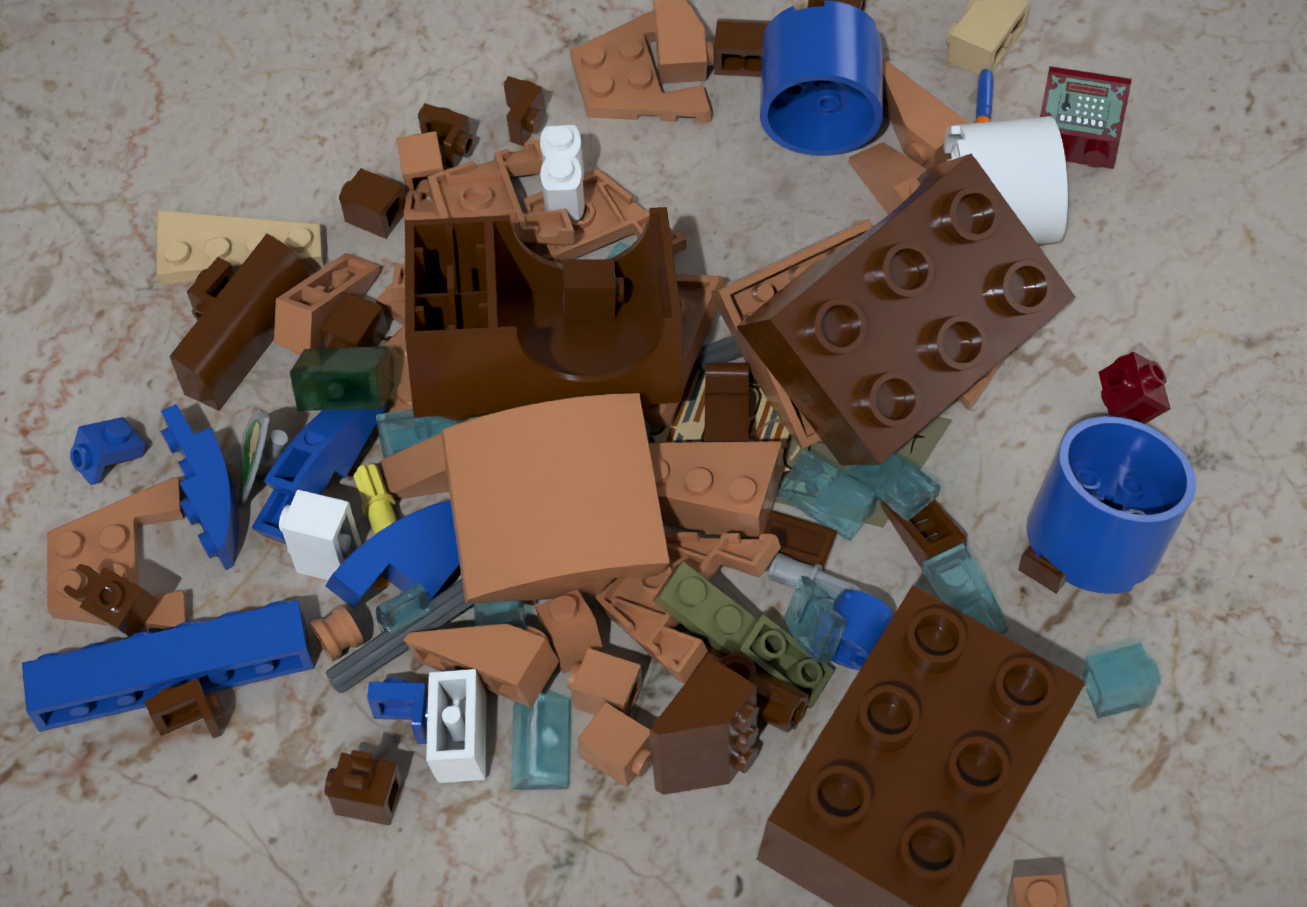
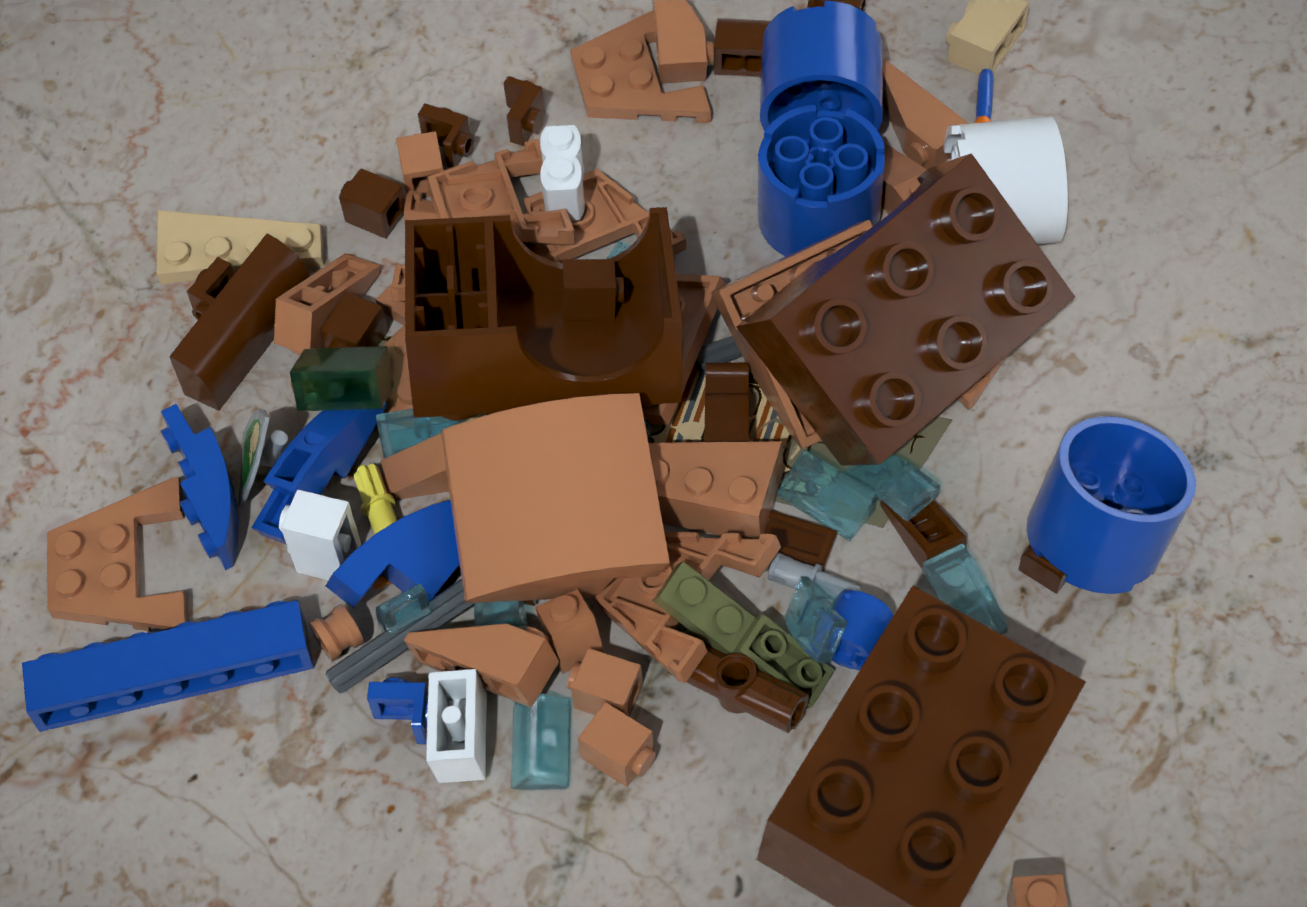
(104, 445): blue bracket -> none
(114, 600): reddish brown brick -> none
(183, 705): reddish brown bracket -> none
(364, 787): reddish brown brick -> none
(705, 731): reddish brown slope -> none
(817, 176): none -> blue brick
(1087, 113): slope -> none
(1120, 680): clear light blue brick -> none
(1134, 388): dark red brick -> none

